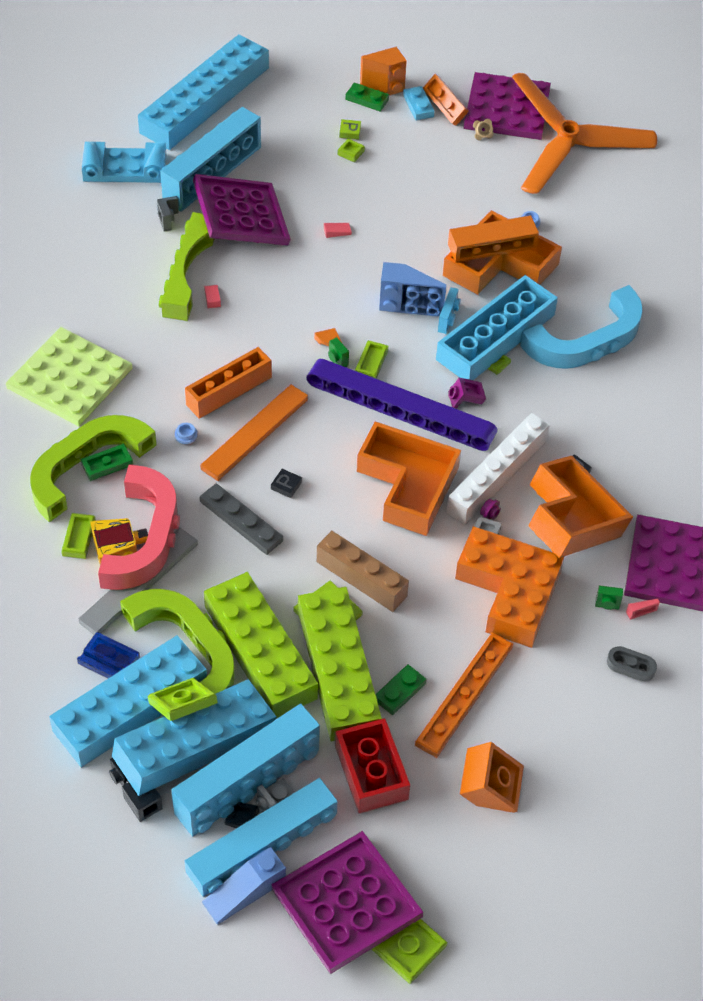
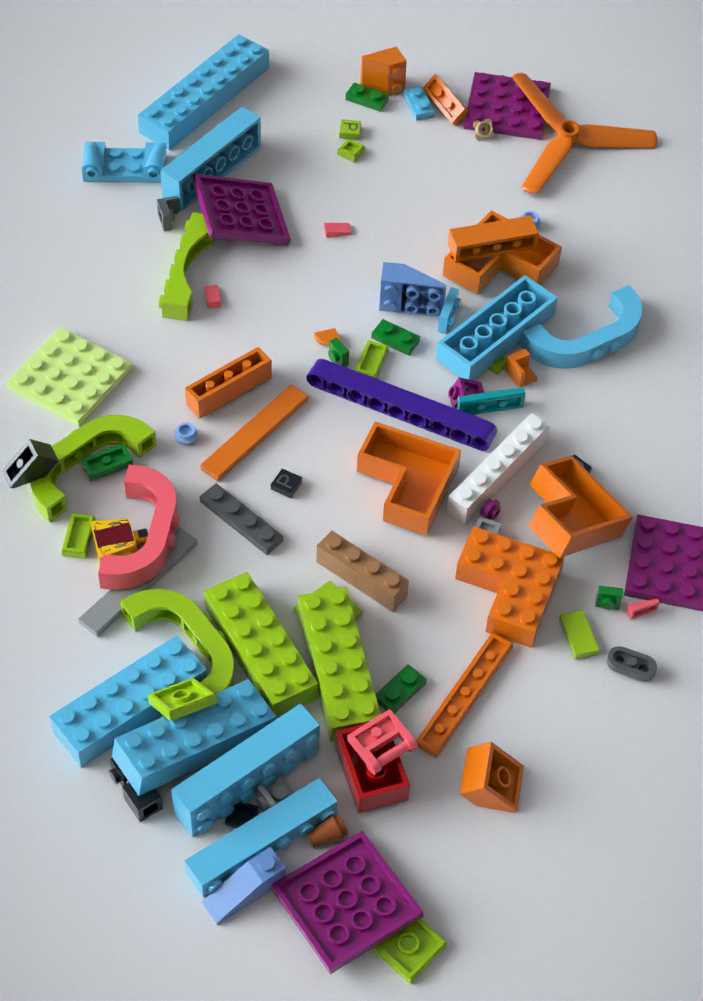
(30, 463): none -> black slope
(106, 656): clear blue plate -> none
(328, 832): none -> dark orange cone
(378, 734): none -> coral plate
(395, 337): none -> green plate
(492, 401): none -> teal tile
(518, 368): none -> orange panel
(579, 634): none -> lime tile

